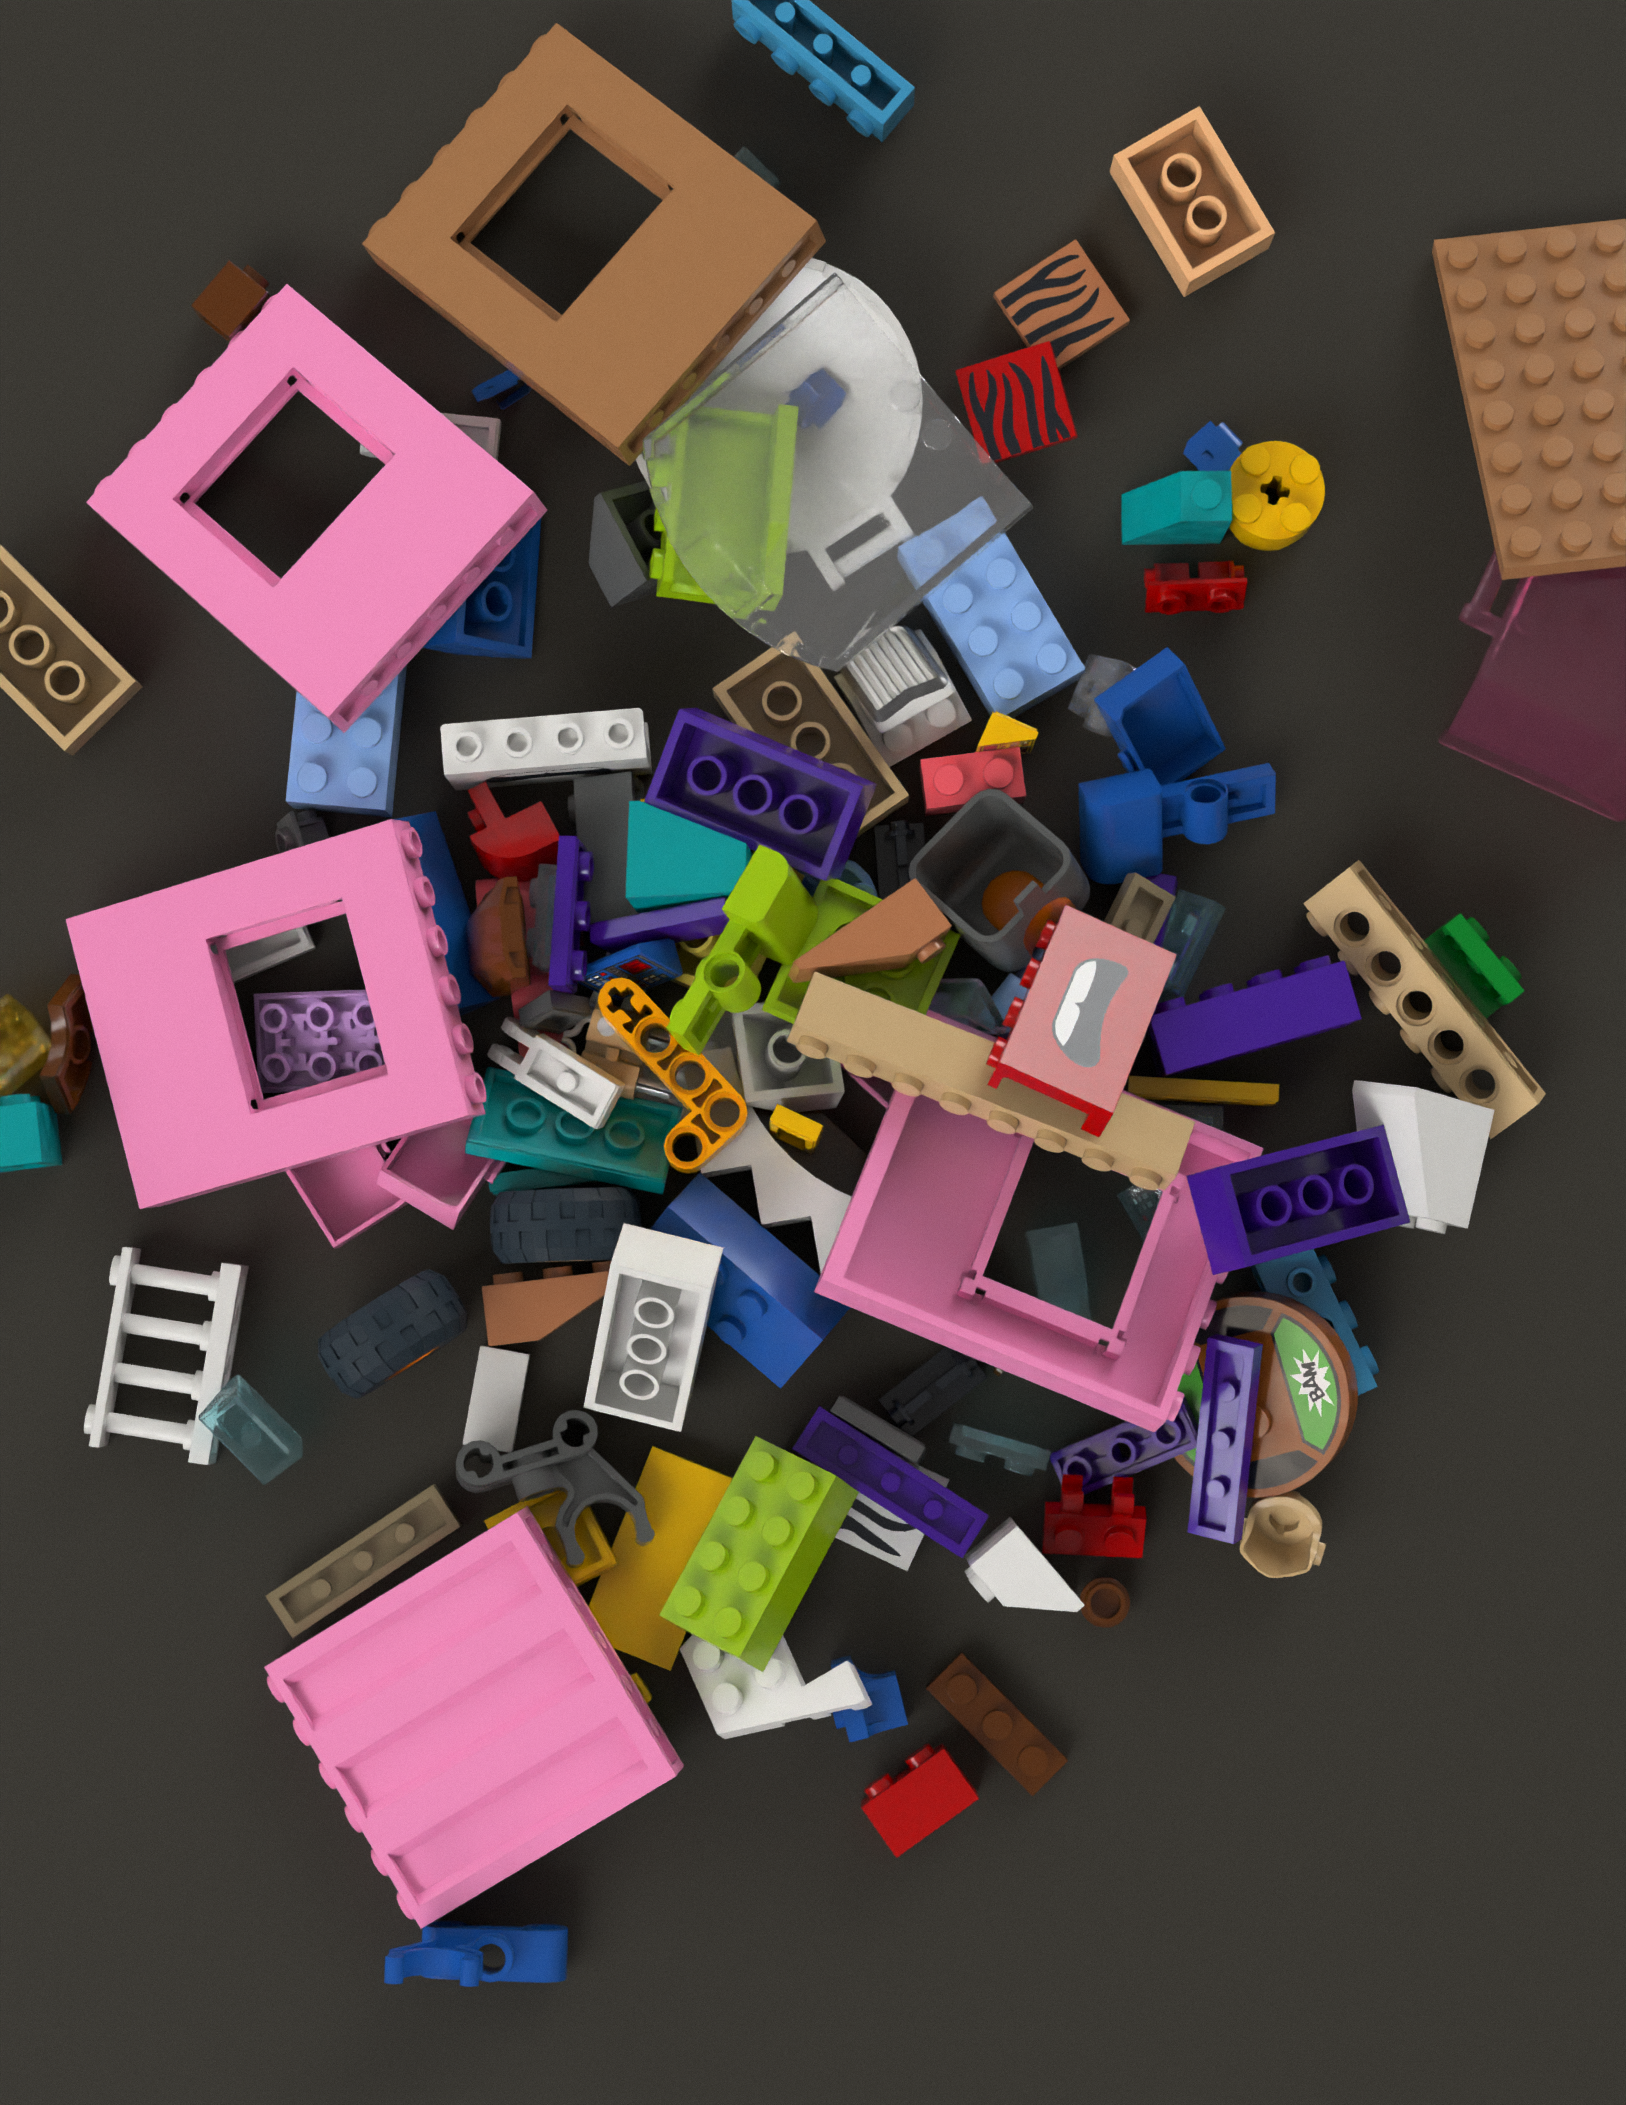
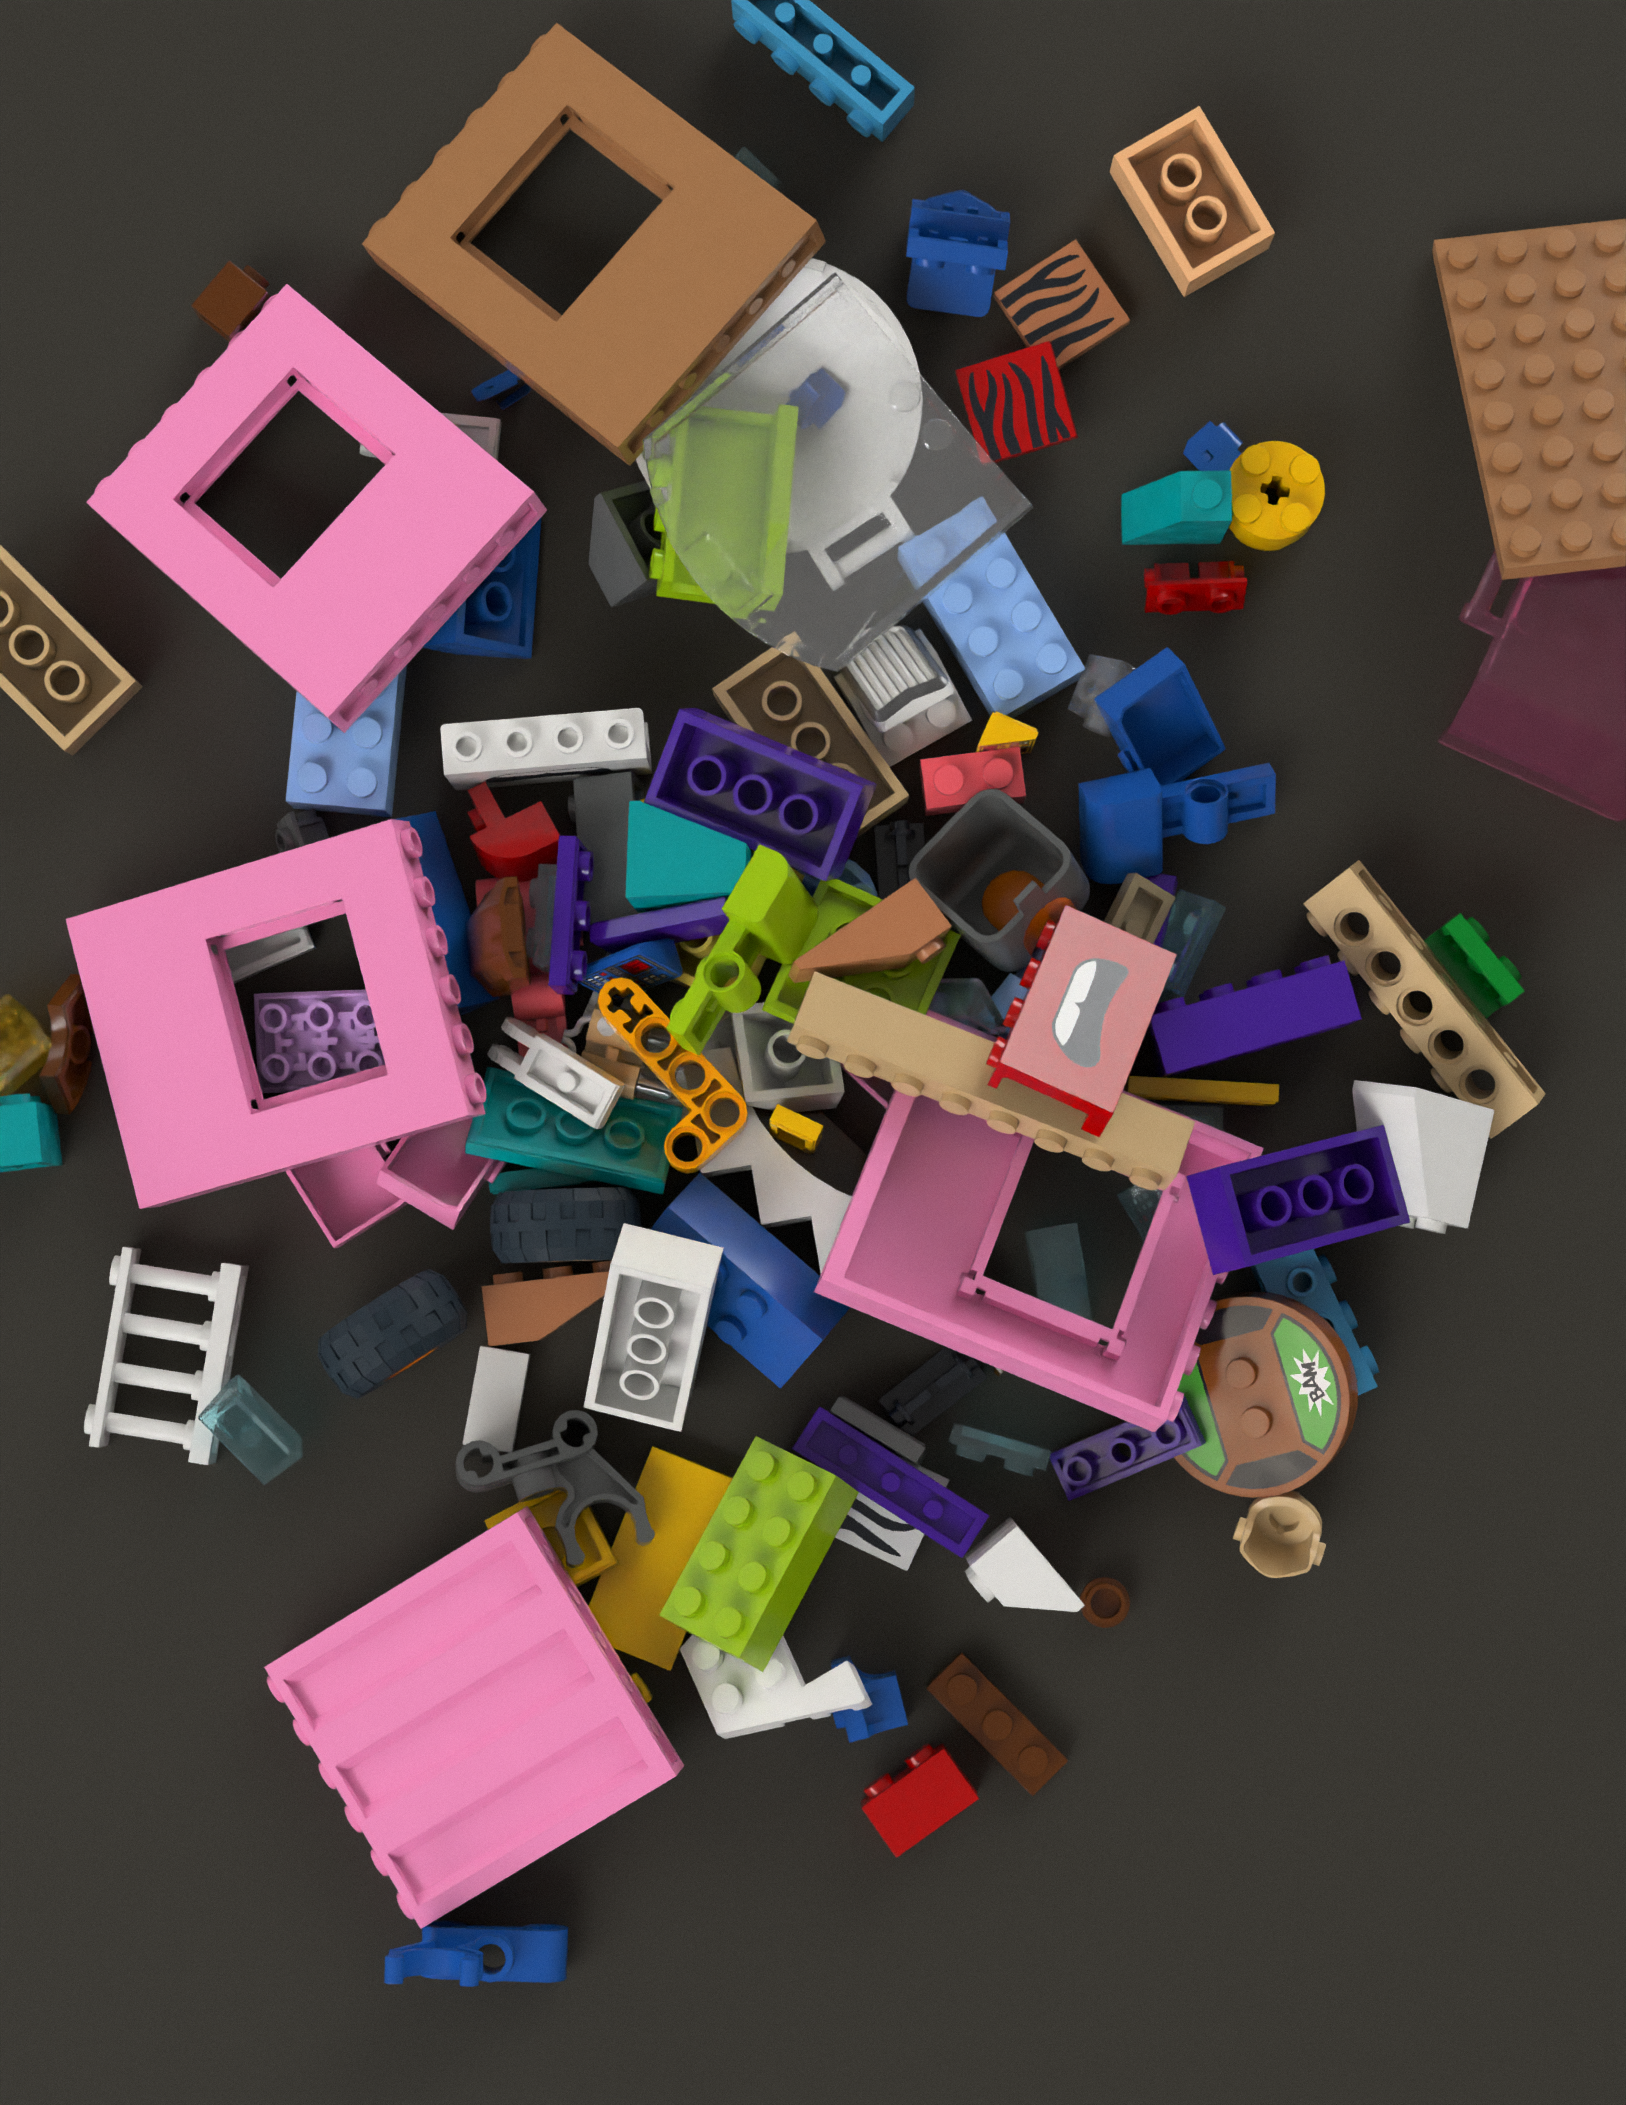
(363, 1560): dark tan plate -> none
(554, 1012): dark grey tile -> none
(955, 253): none -> blue piece
(1094, 1528): red plate -> none
(1225, 1438): dark purple plate -> none

